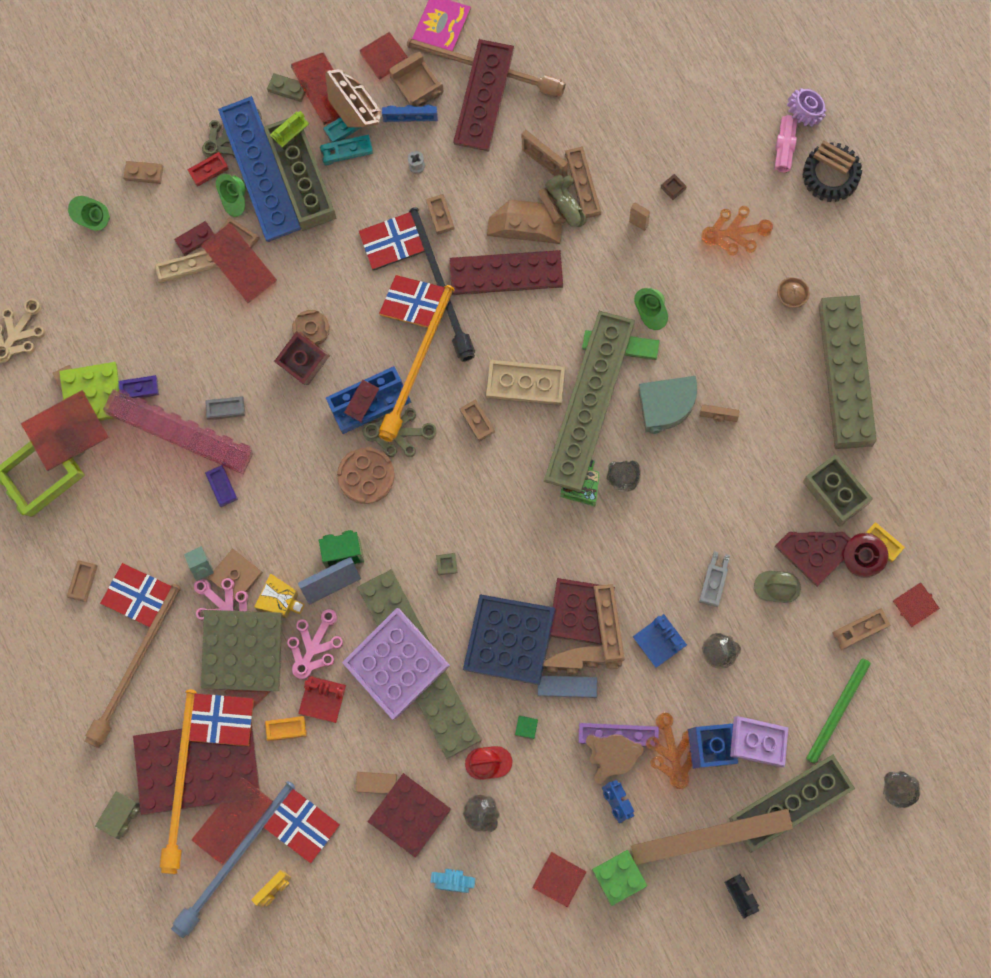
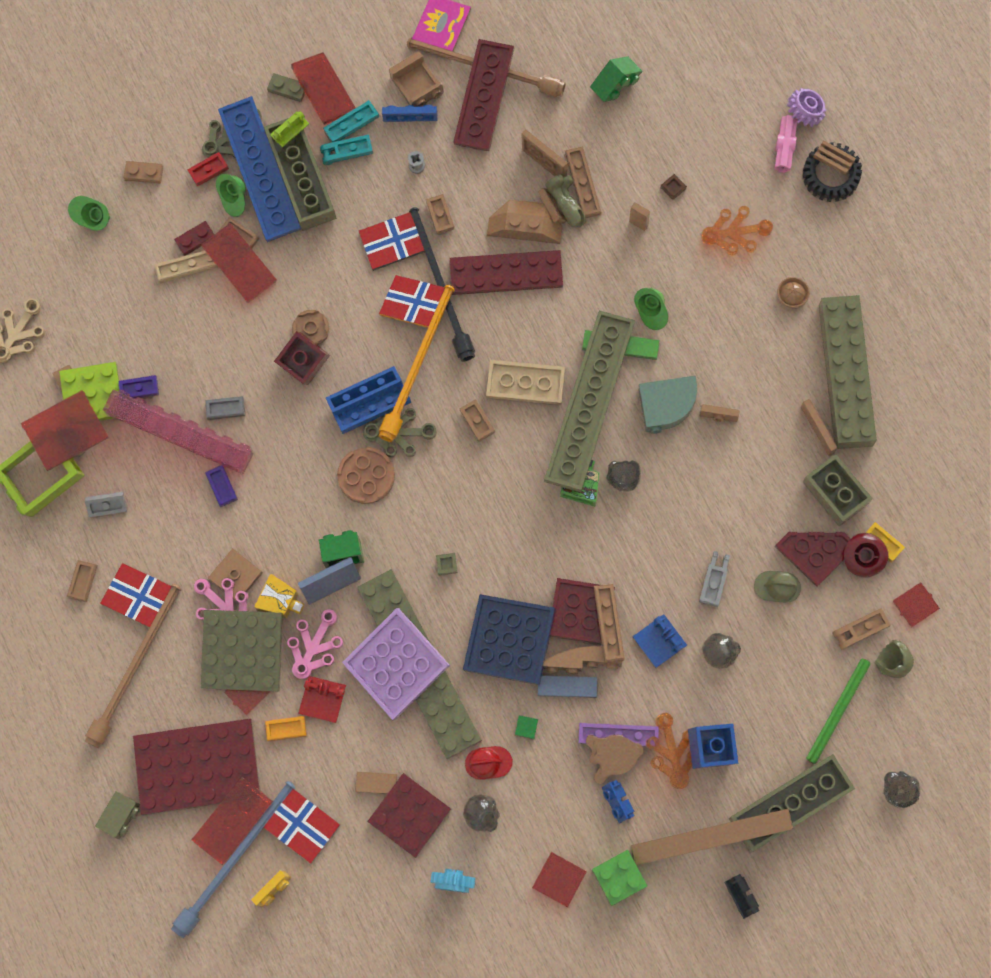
(106, 504): none -> light grey plate
(199, 563): sand green brick -> none
(209, 721): flag -> none
(351, 100): medium nougat wedge -> none
(361, 400): dark red plate -> none
(383, 54): clear red tile -> none
(615, 76): none -> green brick
(759, 741): lavender tile -> none
(819, 427): none -> medium nougat tile
(895, 660): none -> olive hair

